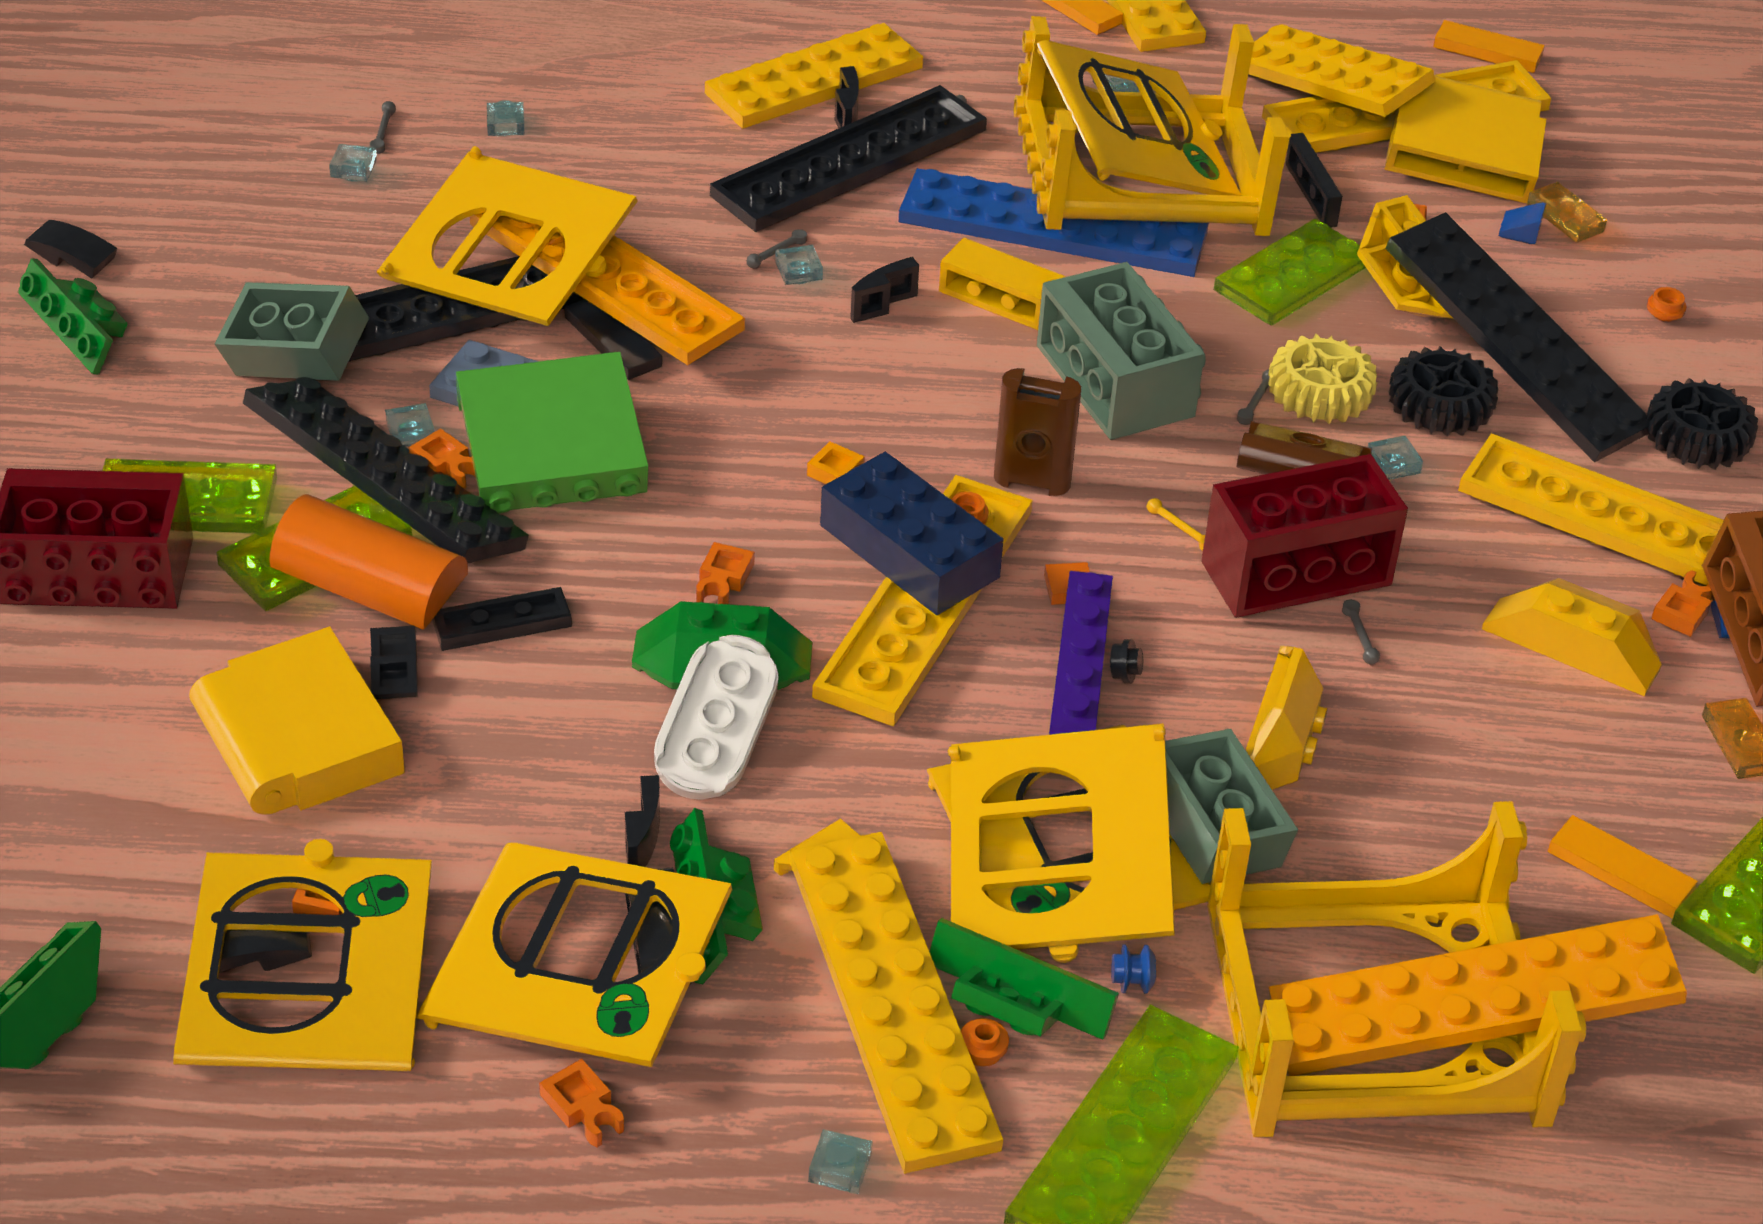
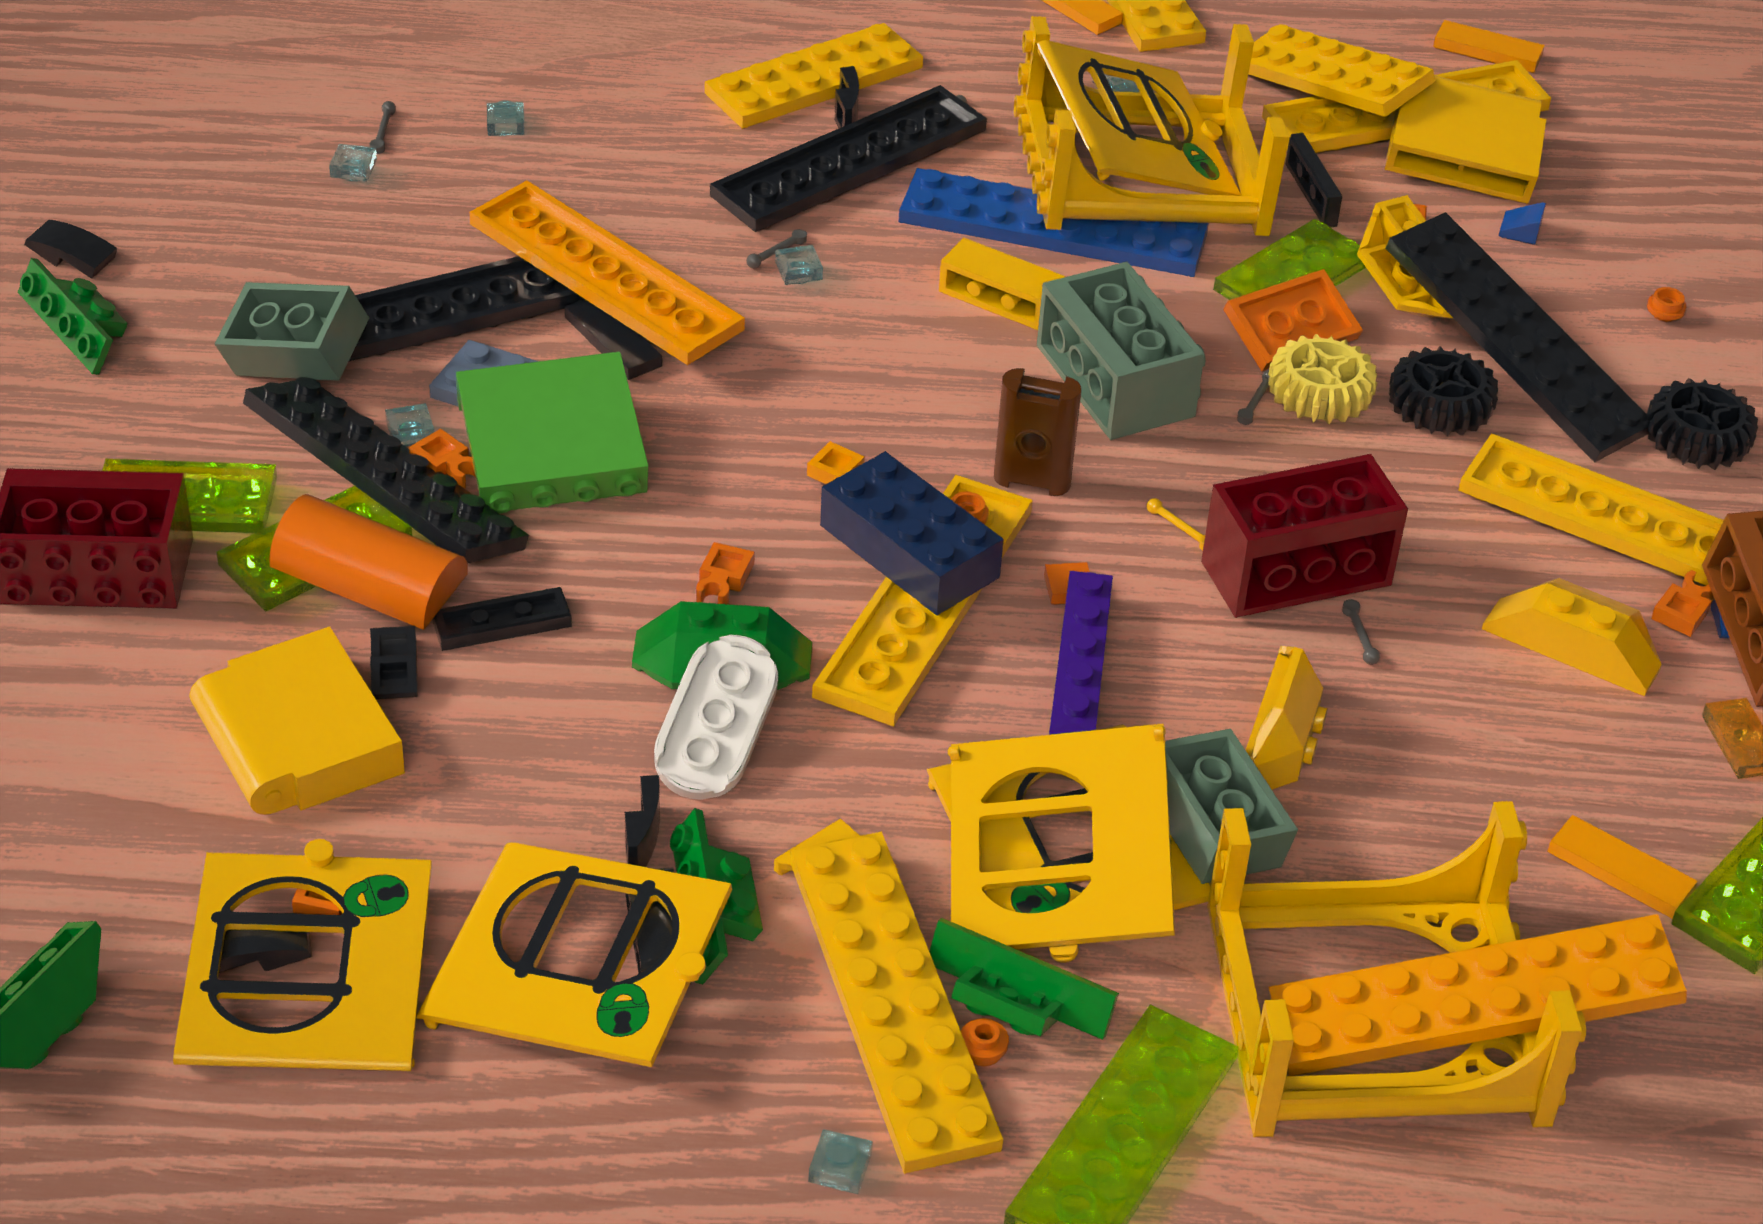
(481, 184): yellow door -> none
(581, 1096): orange plate -> none
(884, 286): black slope -> none
(1126, 661): black plate -> none
(1134, 969): blue wheel -> none
(1278, 449): reddish brown piece -> none
(1289, 311): none -> orange plate
(1396, 457): clear light blue plate -> none
(1568, 212): clear yellow plate -> none

